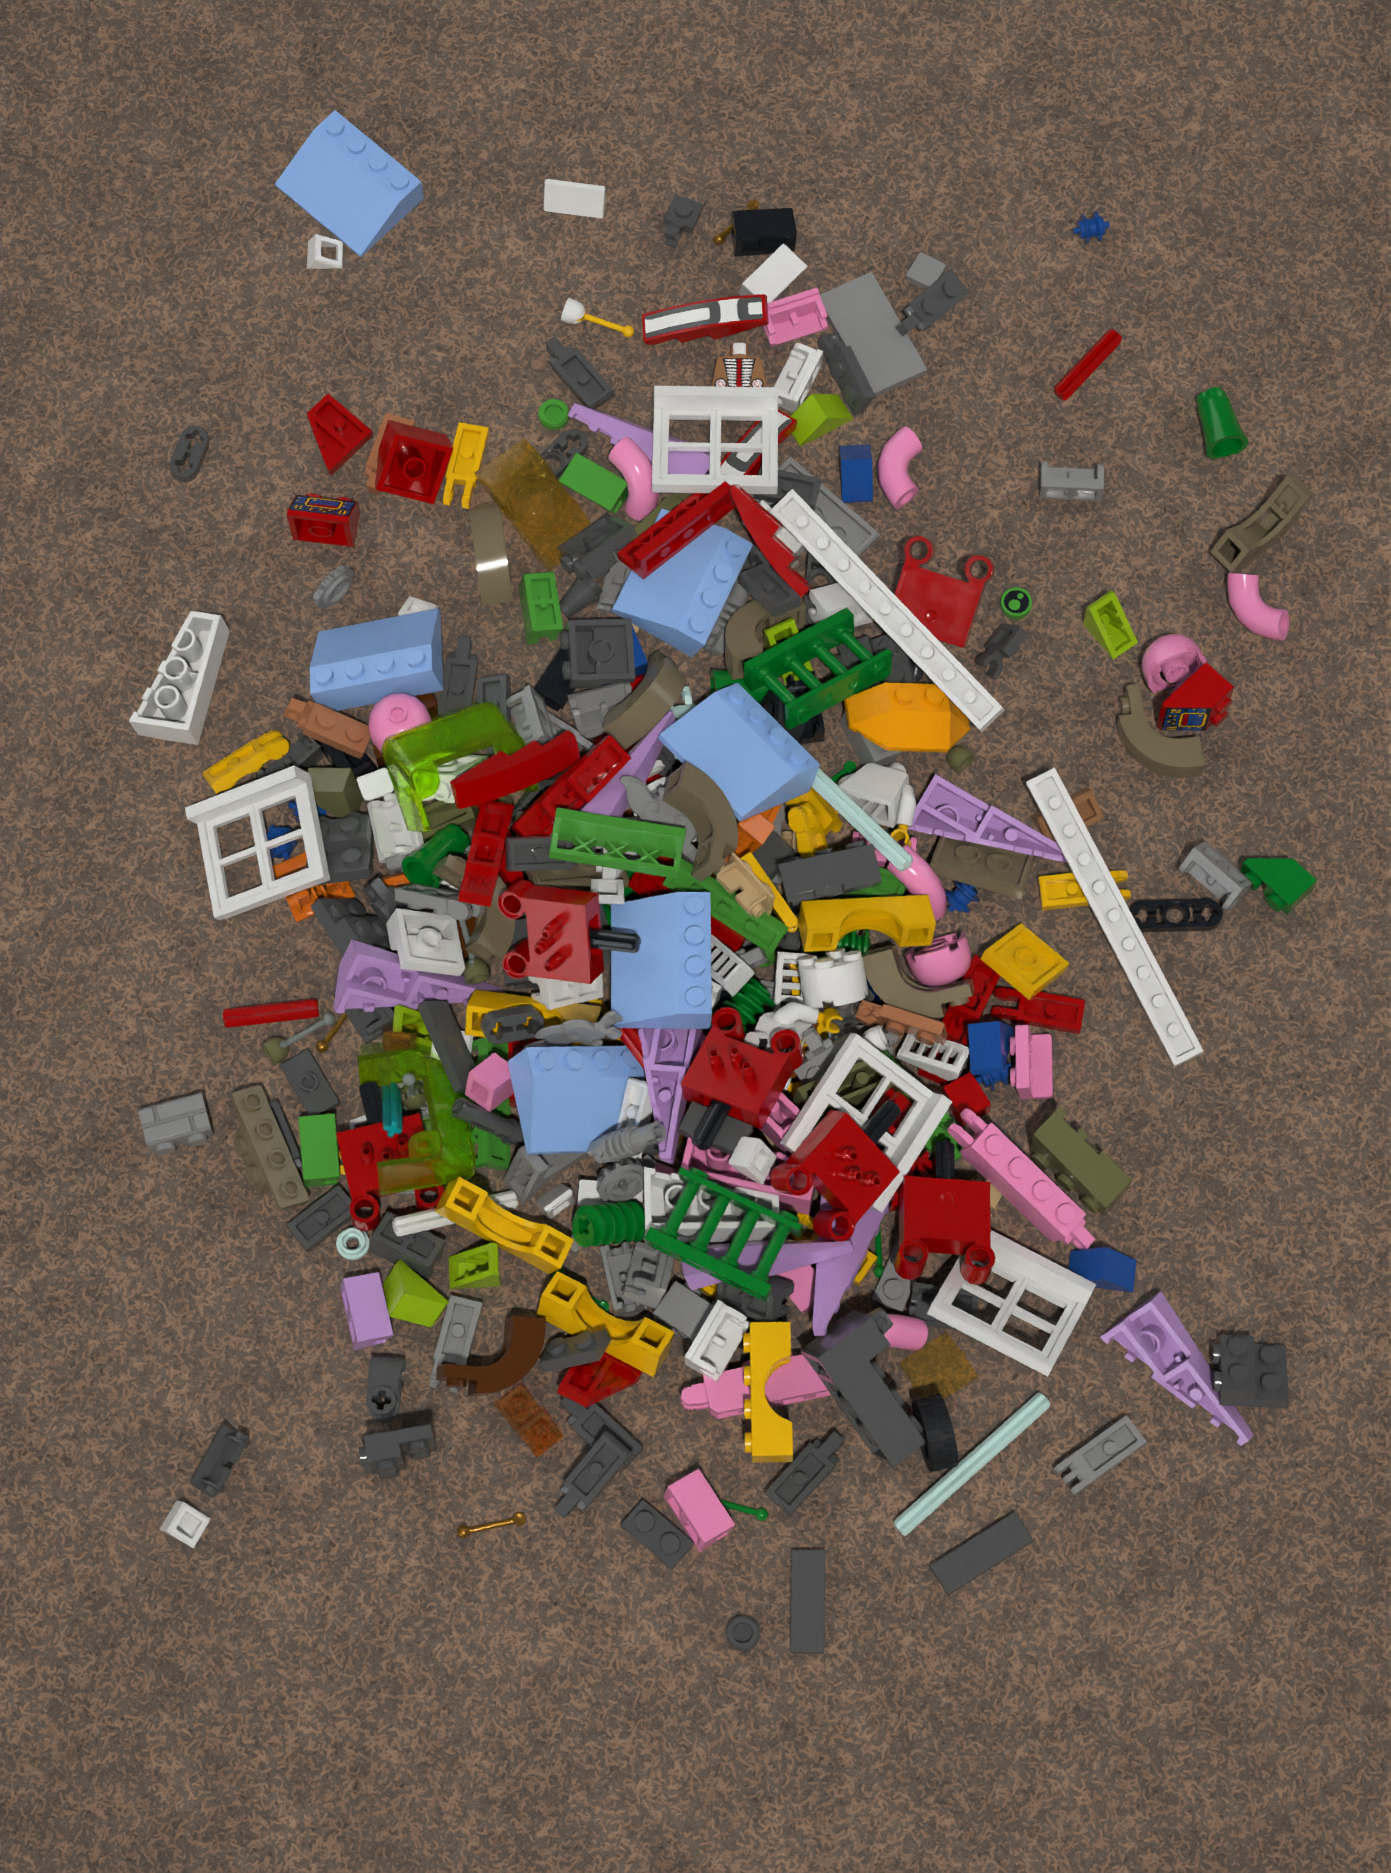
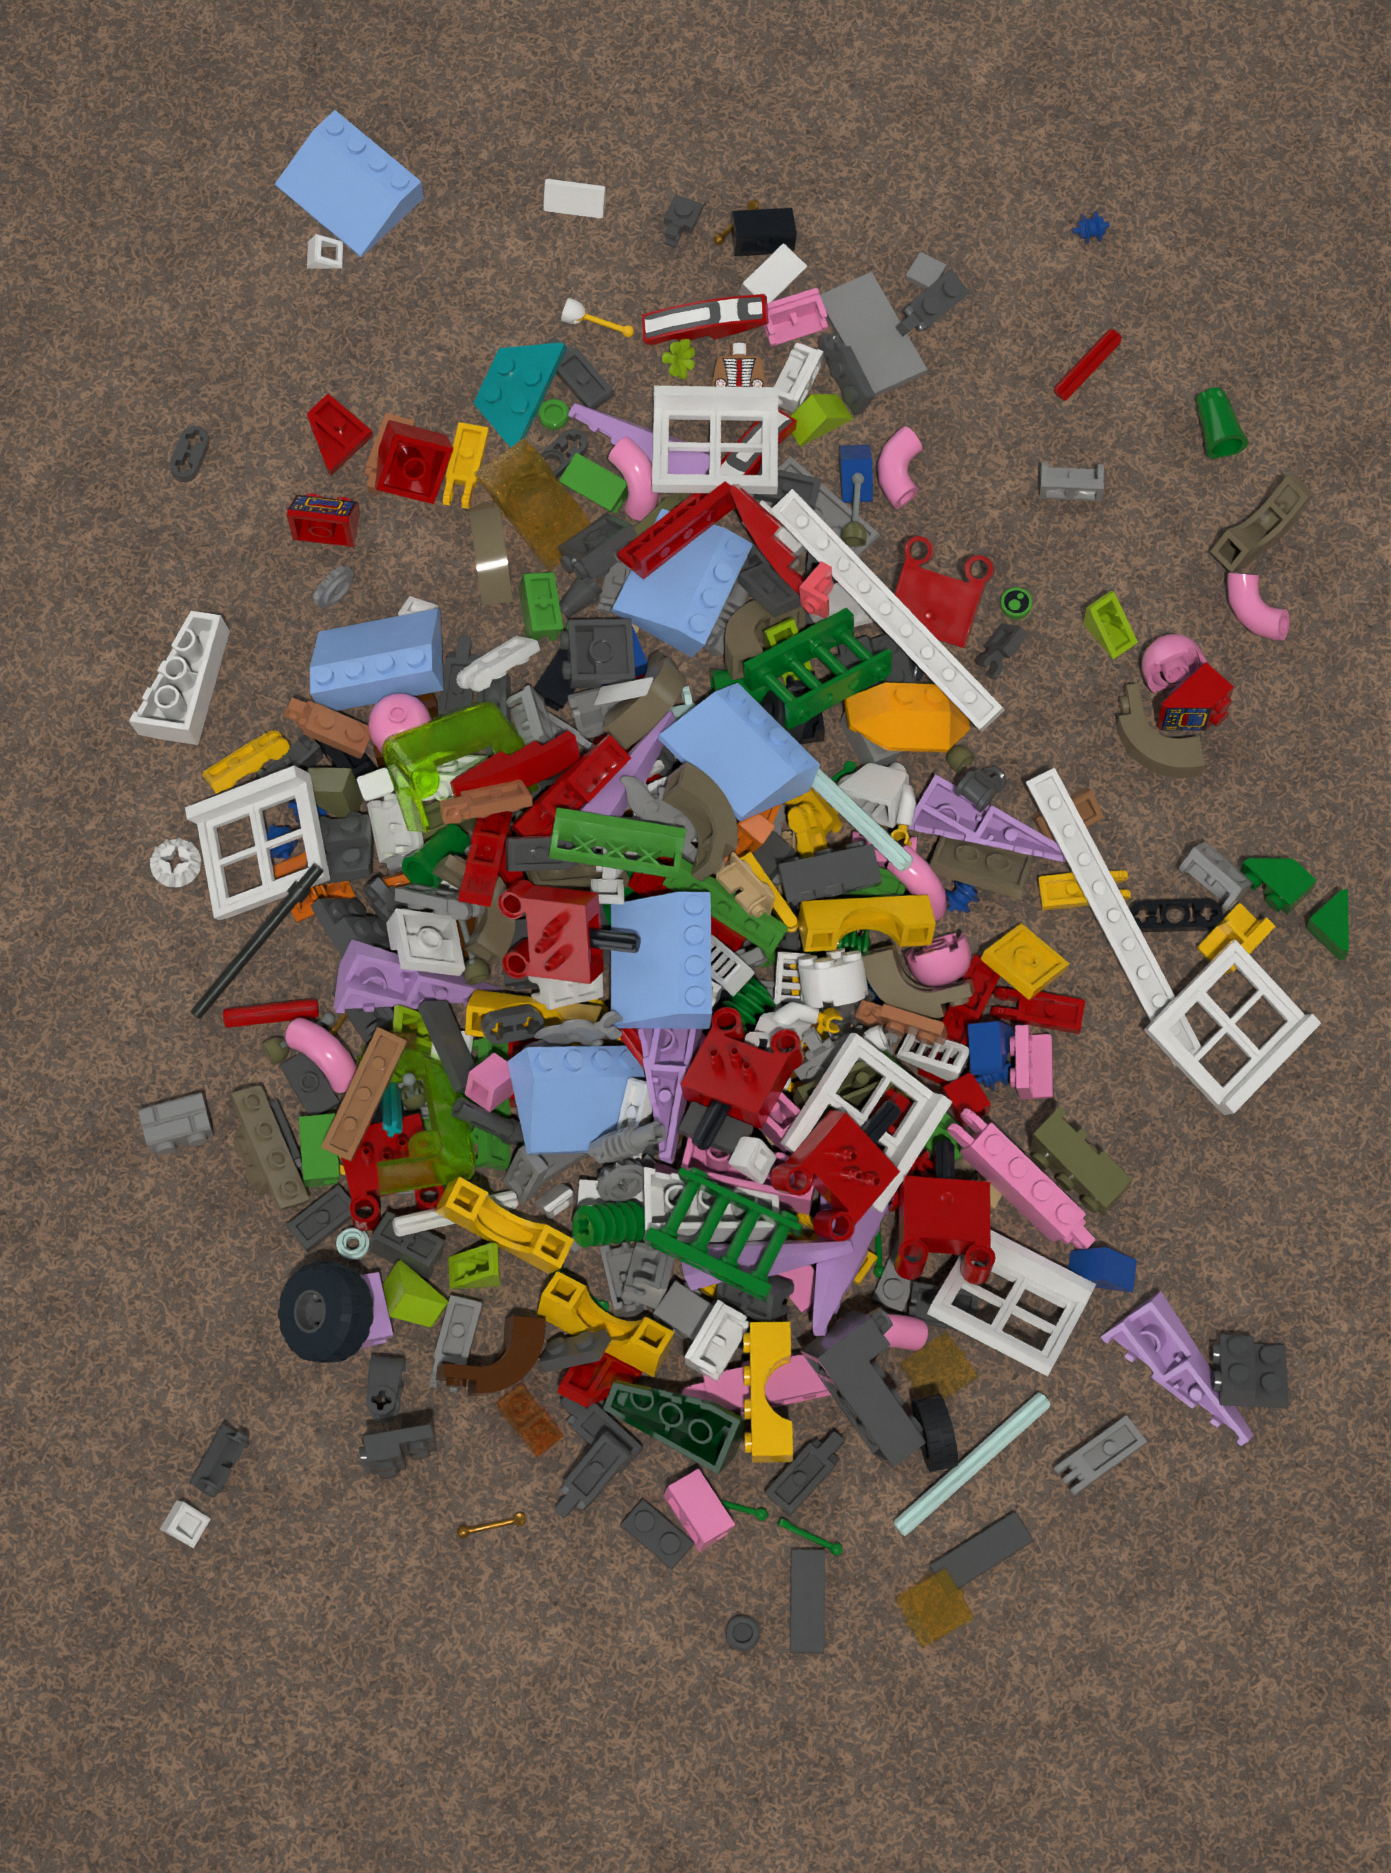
(184, 872): none -> white gear
(297, 893): none -> pearl dark grey bar
(324, 1051): none -> bright pink cylinder
(325, 1312): none -> black wheel
(364, 1094): none -> medium nougat plate
(486, 801): none -> nougat hinge
(496, 663): none -> white hinge
(518, 387): none -> teal wing
(623, 691): none -> white sticker
(680, 358): none -> lime plant
(684, 1423): none -> dark green wedge
(815, 591): none -> coral bracket
(836, 1548): none -> green hinge
(855, 533): none -> olive hinge
(934, 1608): none -> clear yellow piece
(980, 787): none -> dark grey connector
(1238, 926): none -> yellow panel
(1261, 1061): none -> white window
(1331, 925): none -> green slope

